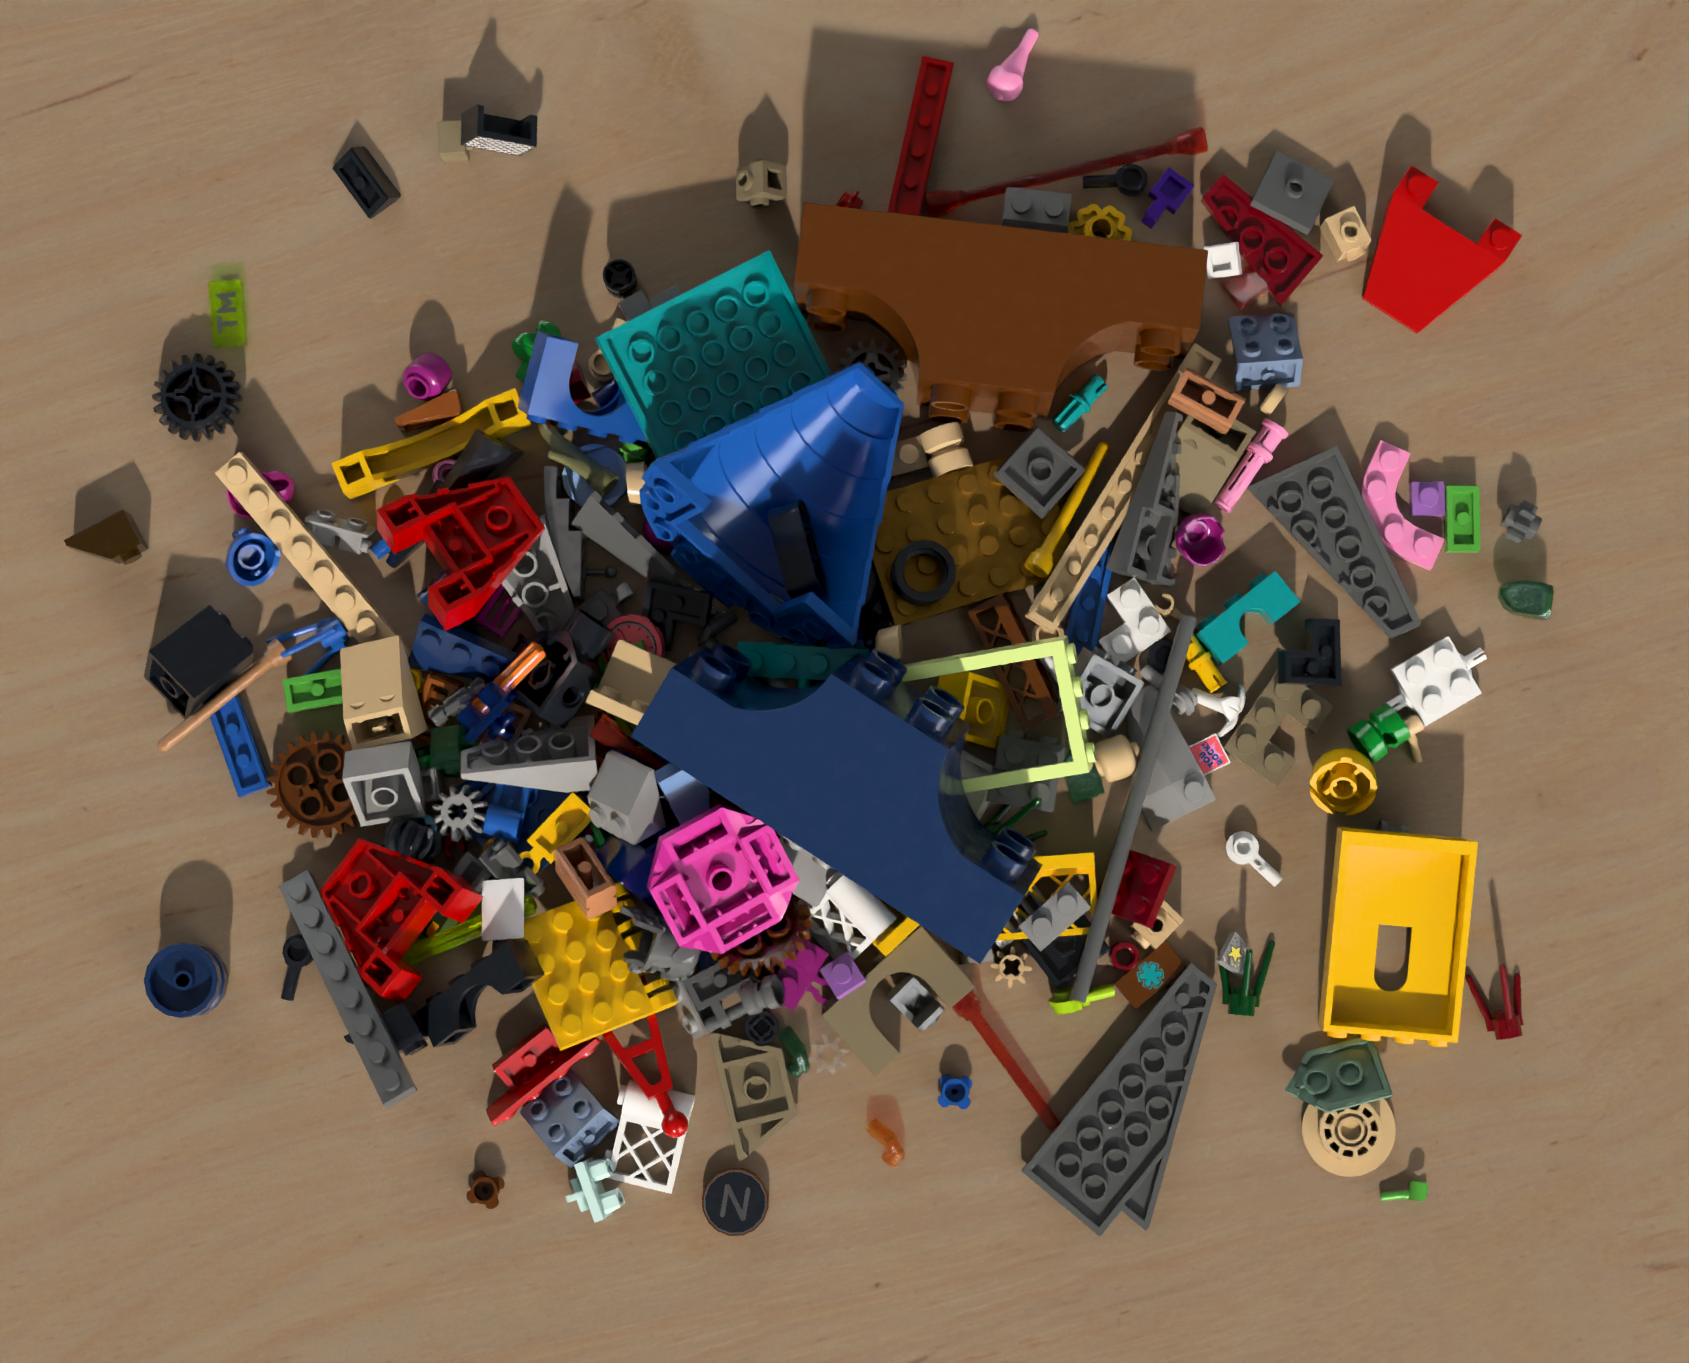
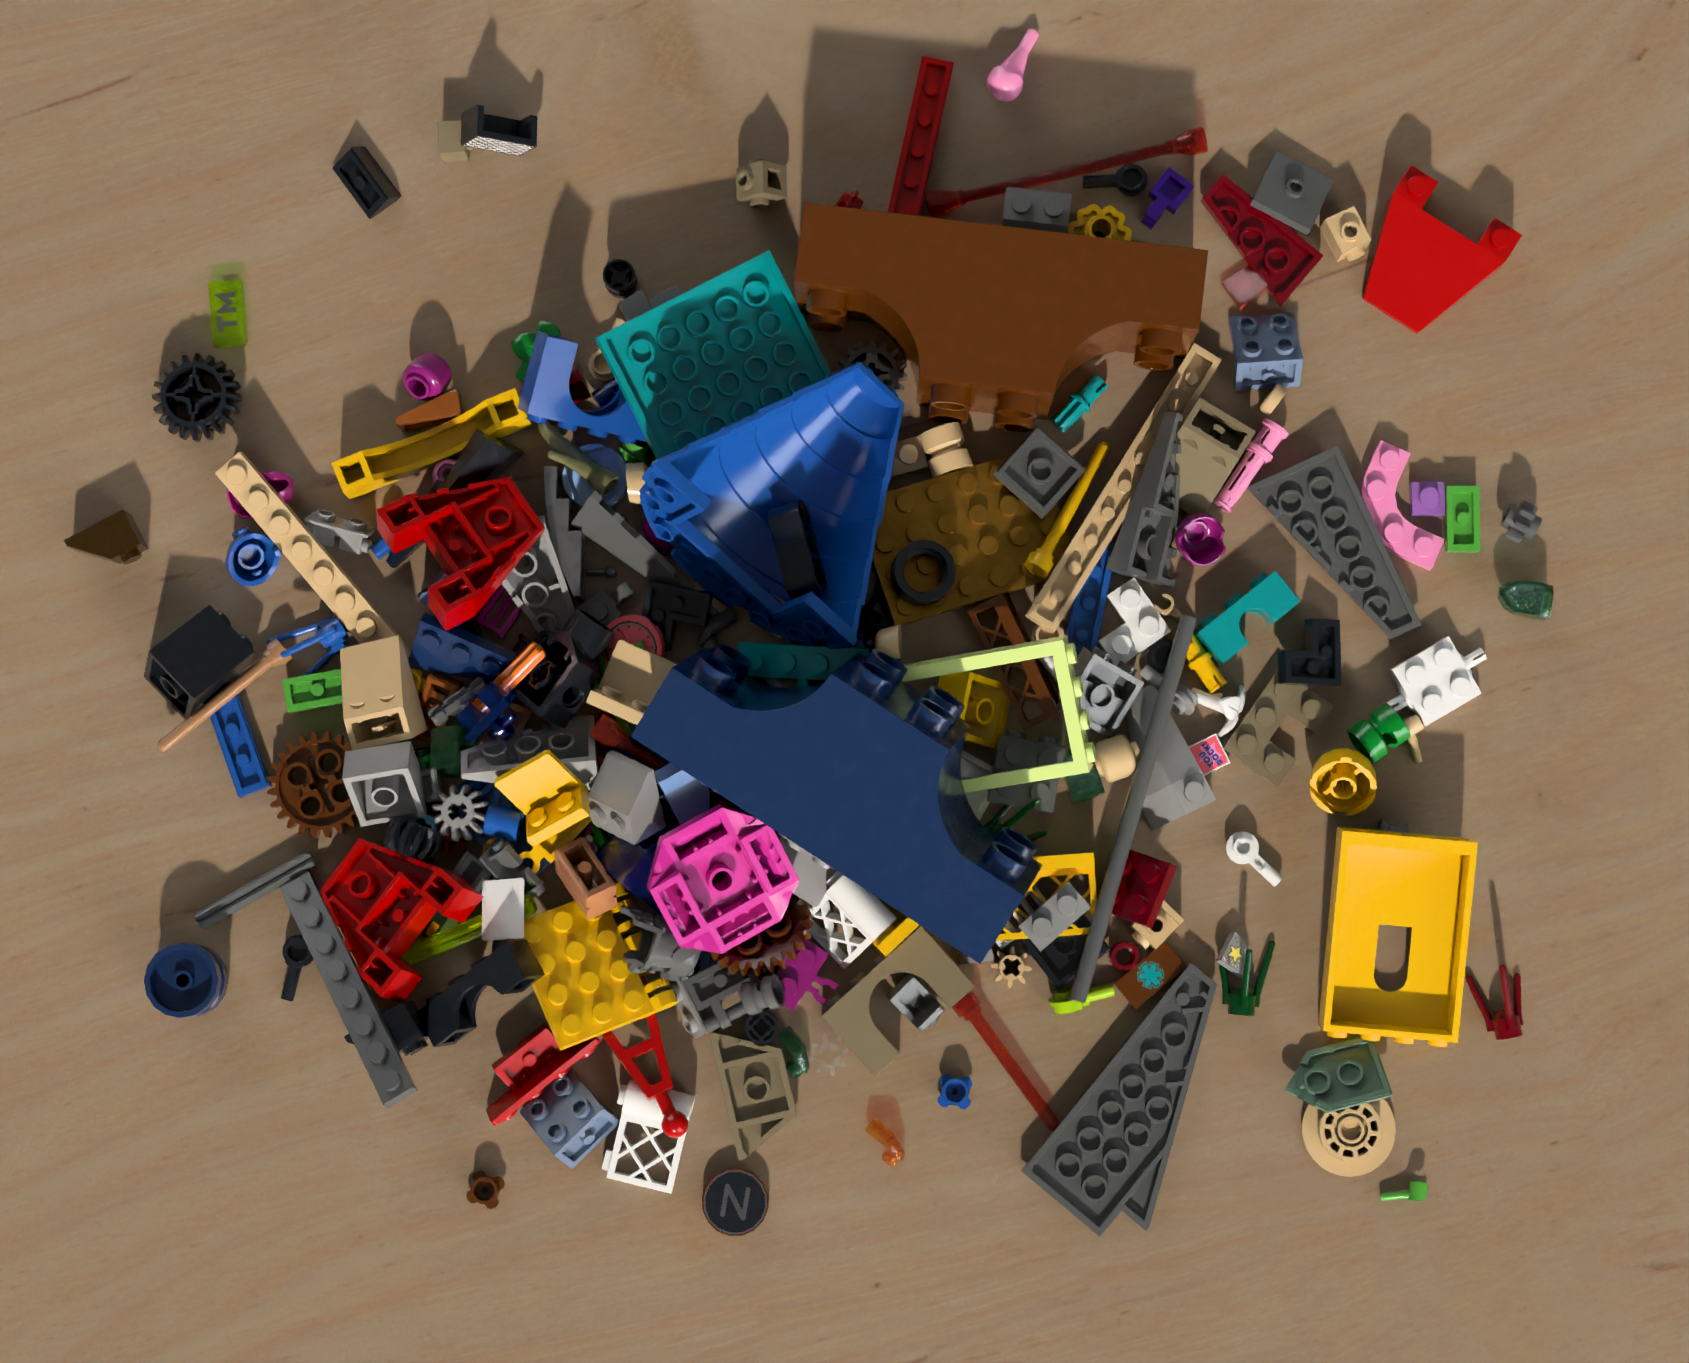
(254, 889): none -> dark grey axle
(546, 795): none -> yellow bracket
(590, 1191): light aqua hips -> none
(843, 975): medium lavender plate -> none
(1206, 401): nougat brick -> none
(1223, 260): white tile -> none

